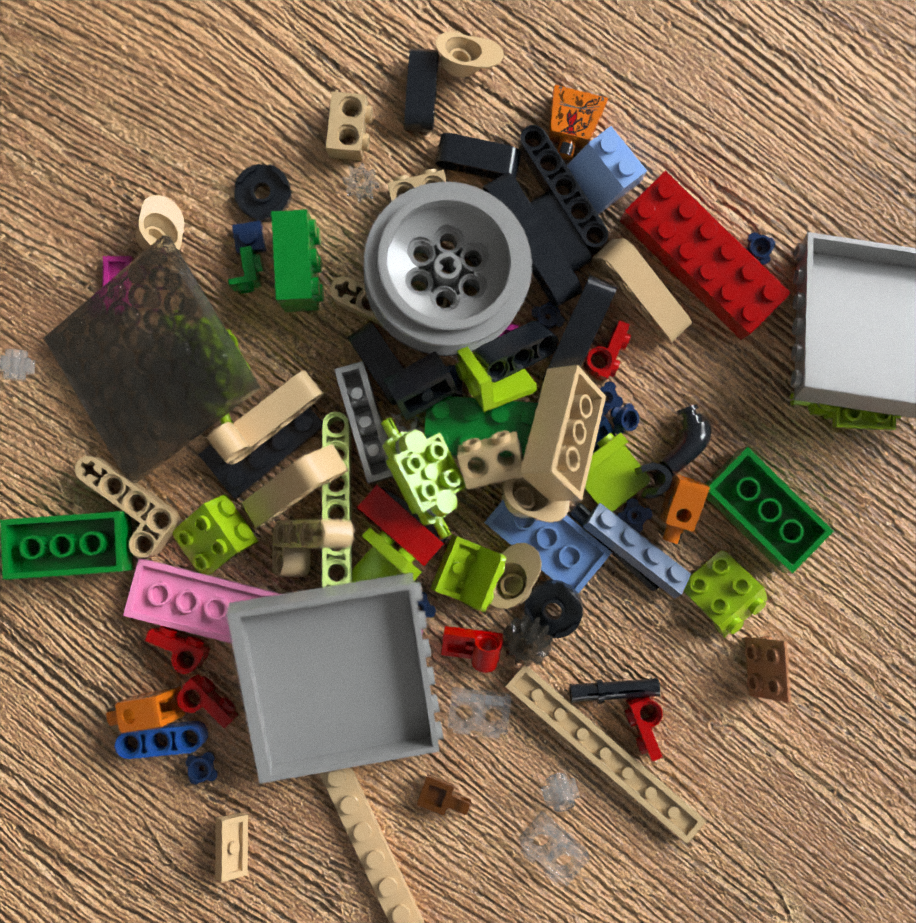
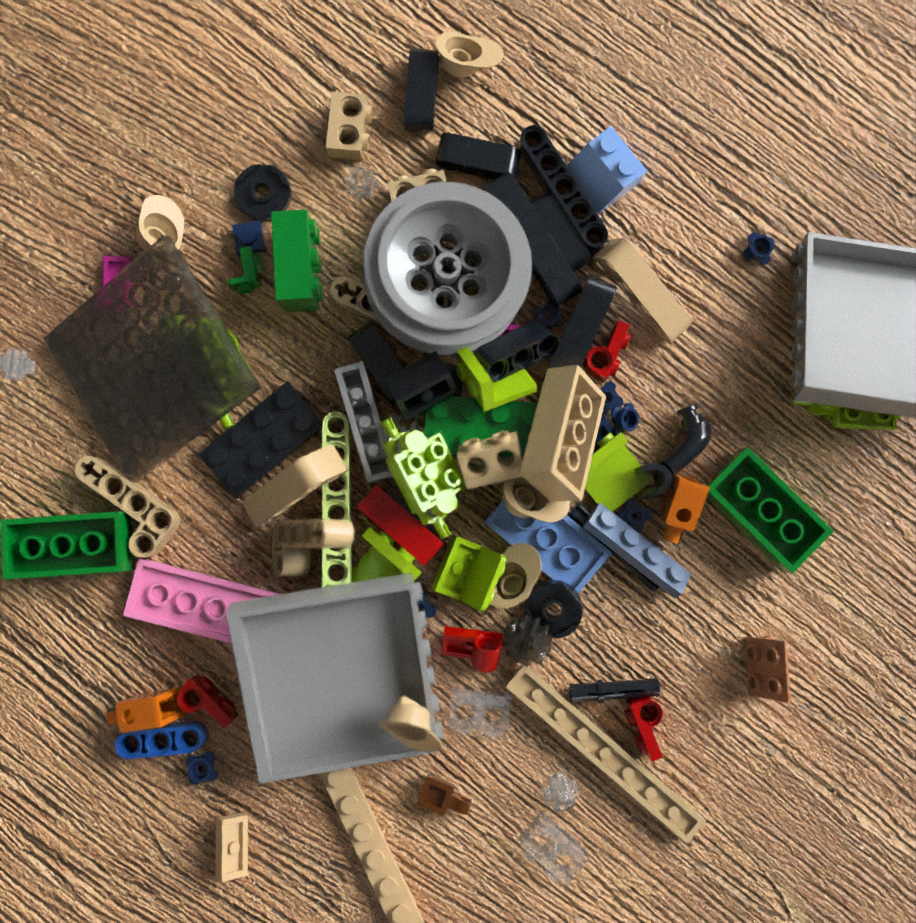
(167, 639): red plate -> none
(214, 535): lime bracket -> none
(265, 419): tan beam -> none
(411, 726): none -> tan piece
(574, 119): orange torso -> none
(704, 256): red brick -> none
(725, 593): lime bracket -> none

